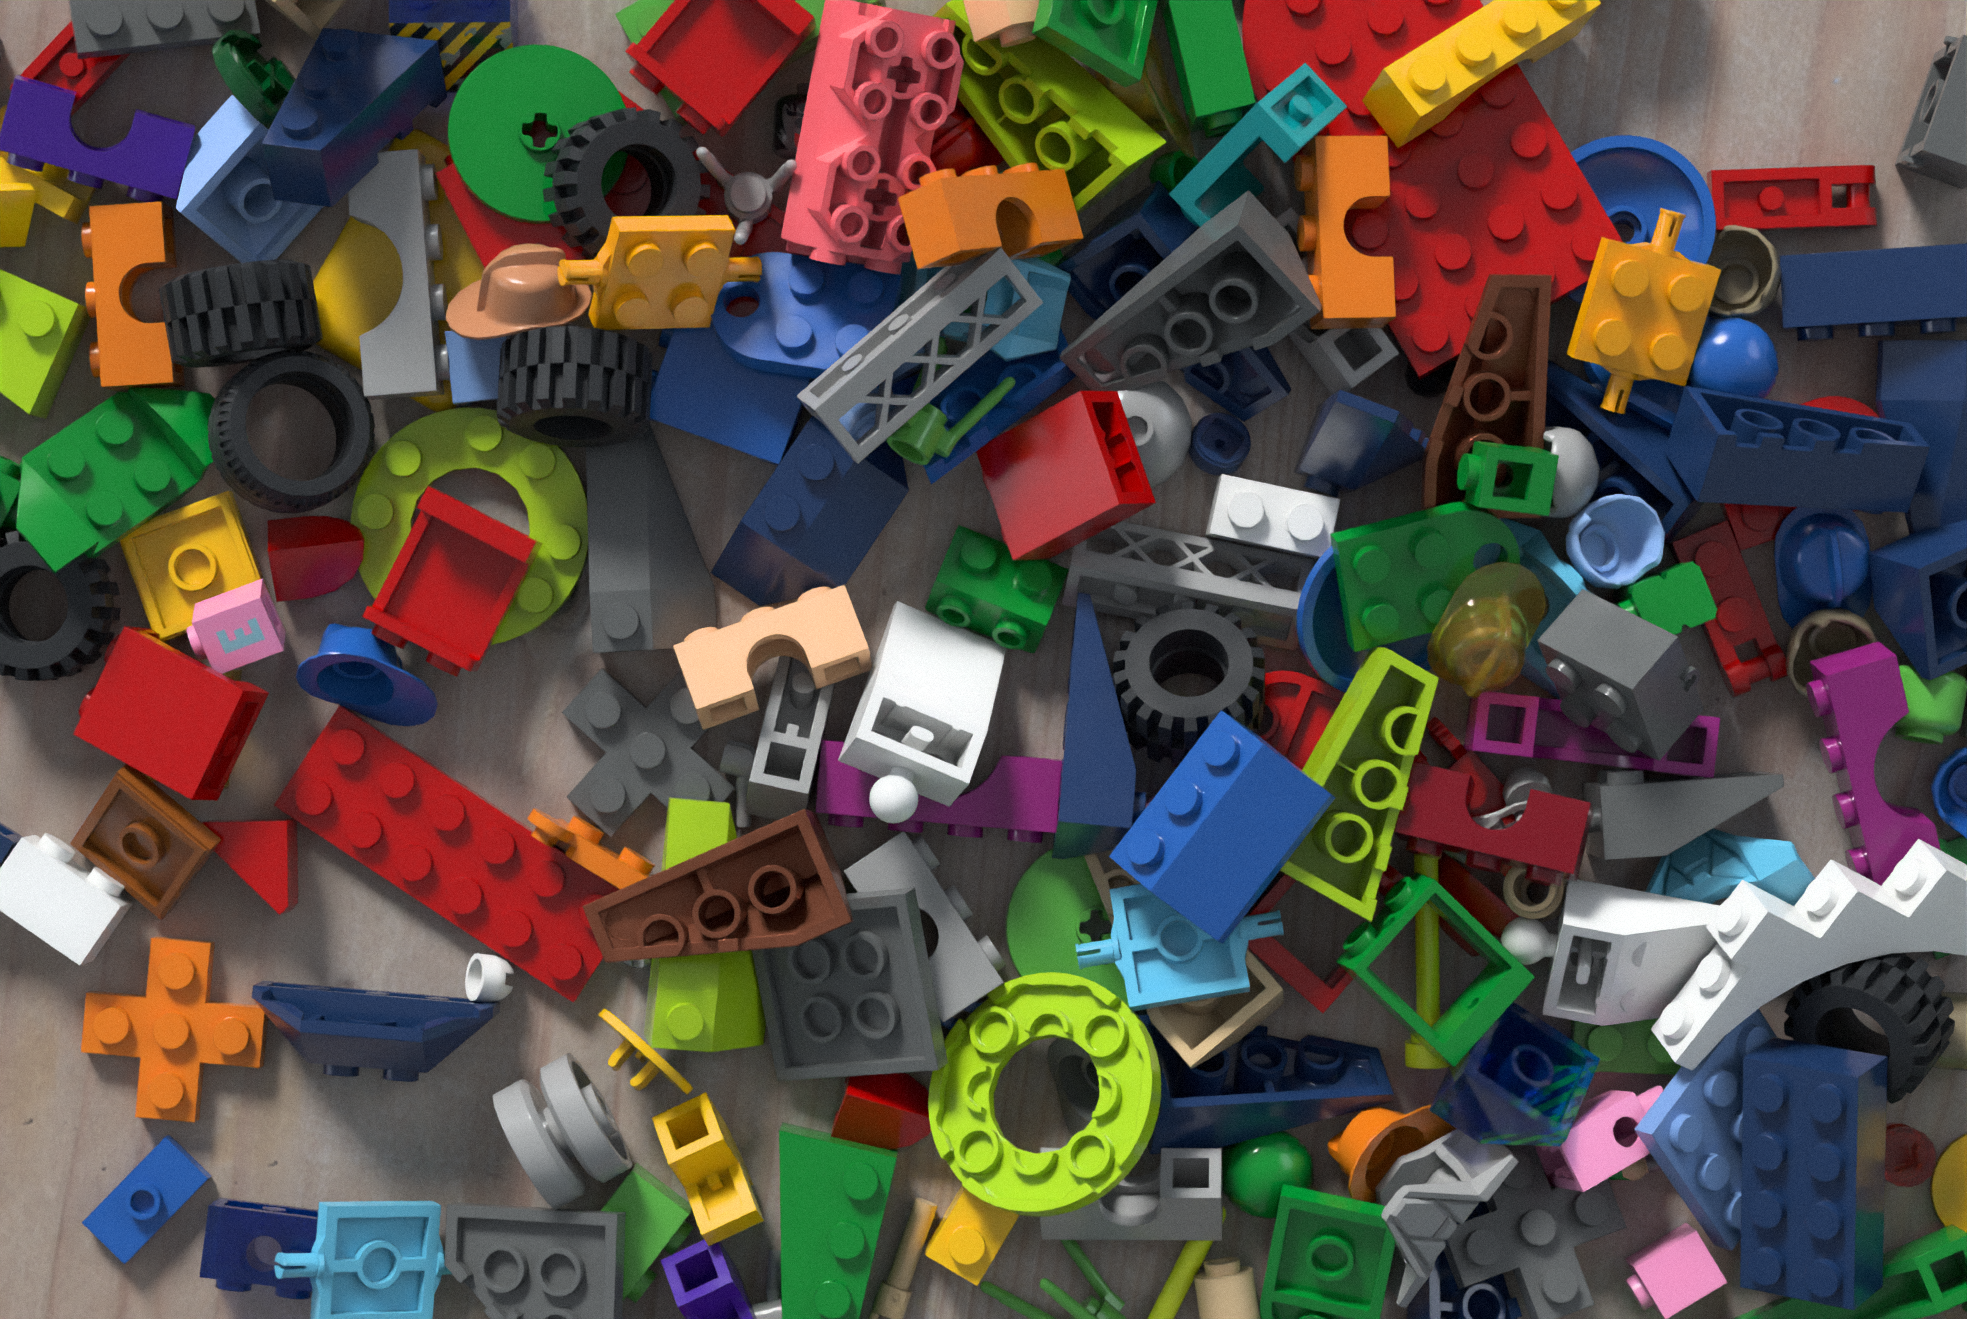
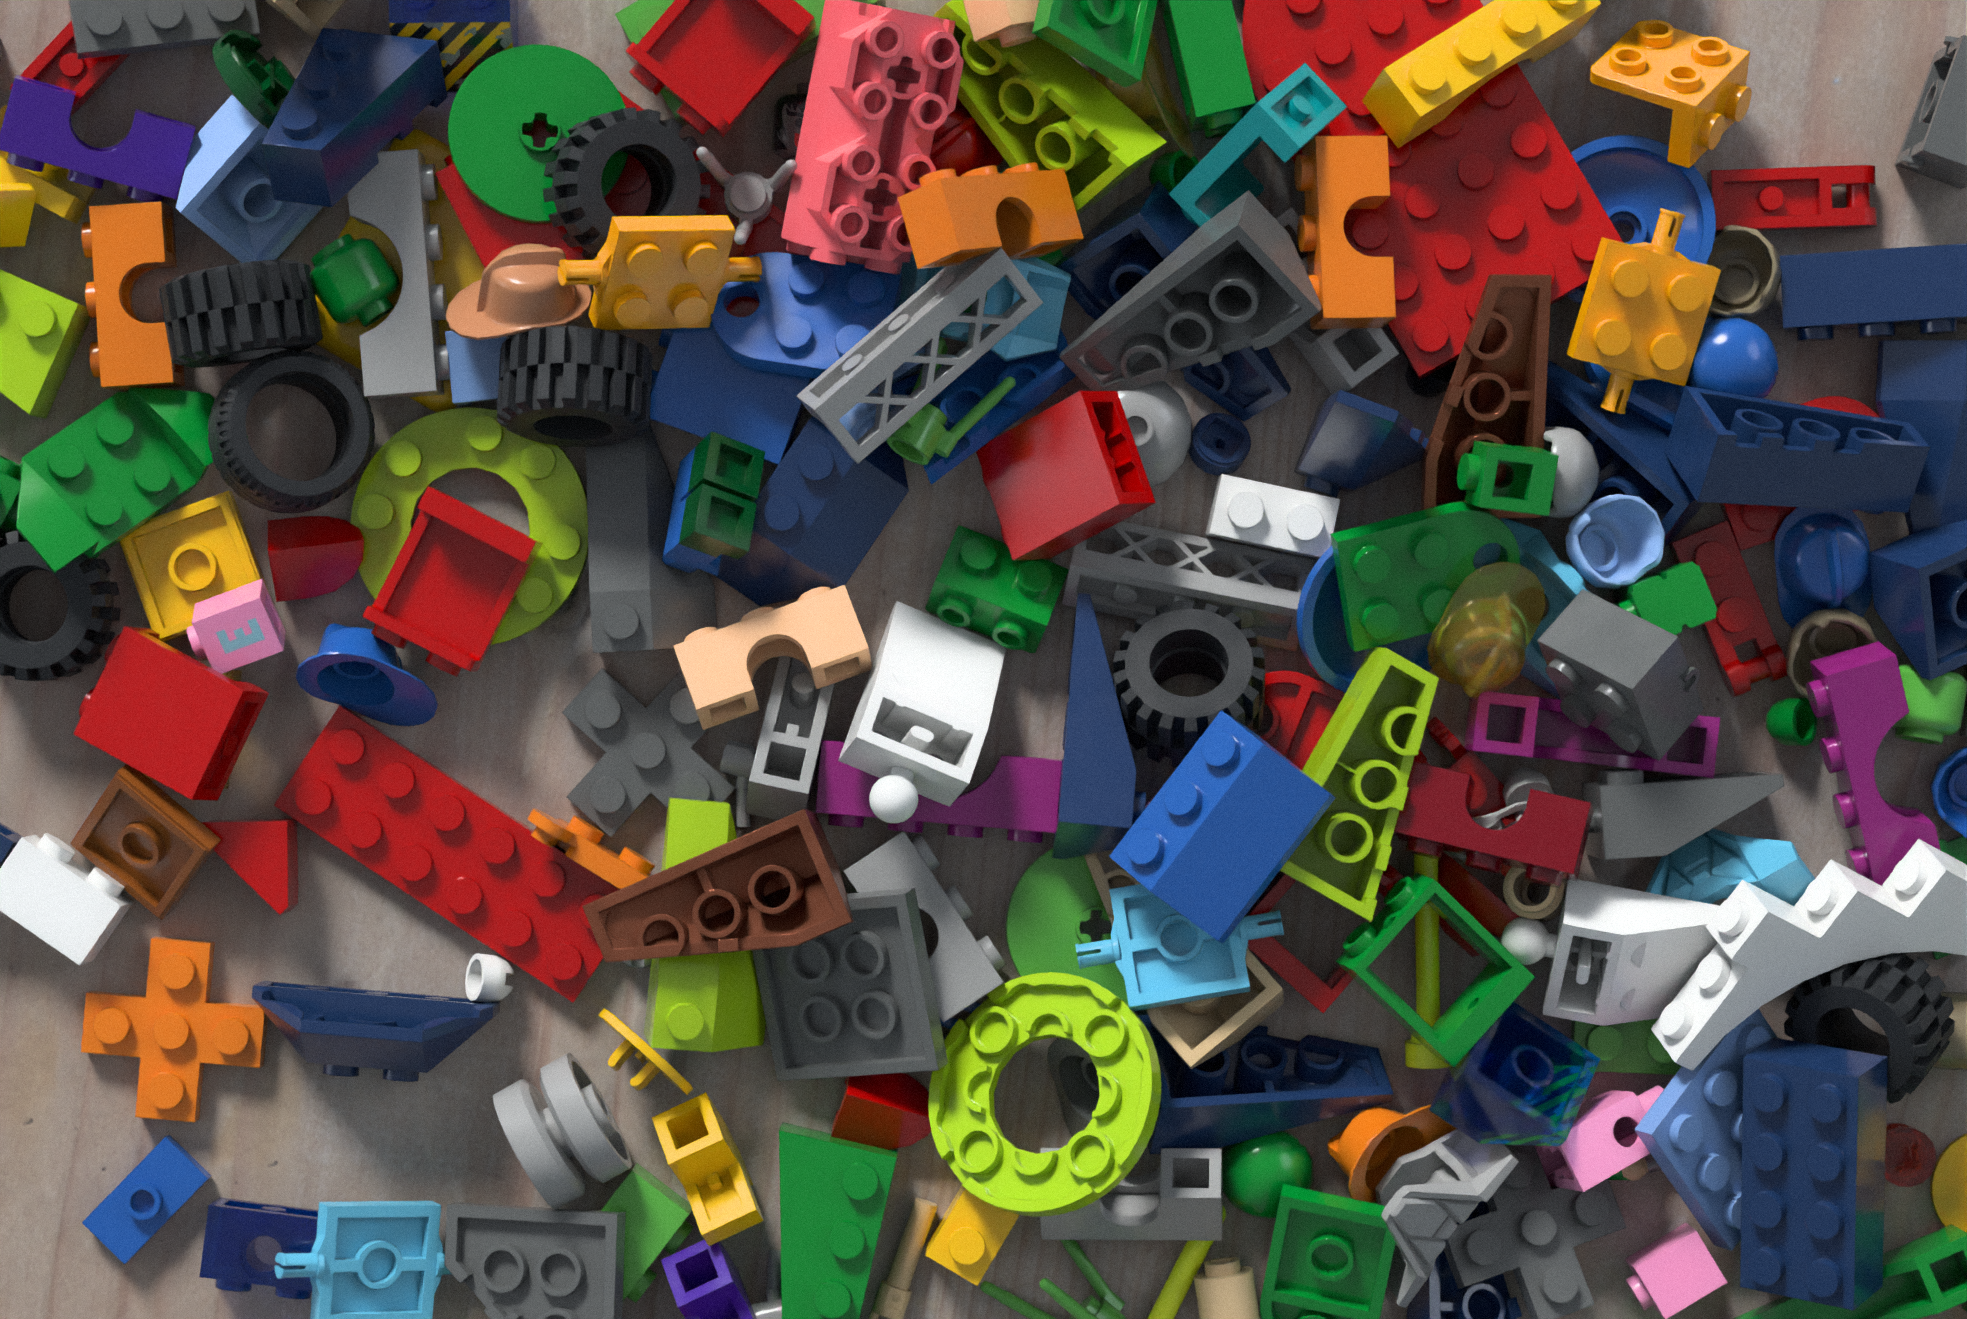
(354, 280): none -> green head
(713, 504): none -> dark green hips
(1683, 72): none -> light orange bracket
(1792, 722): none -> green hinge

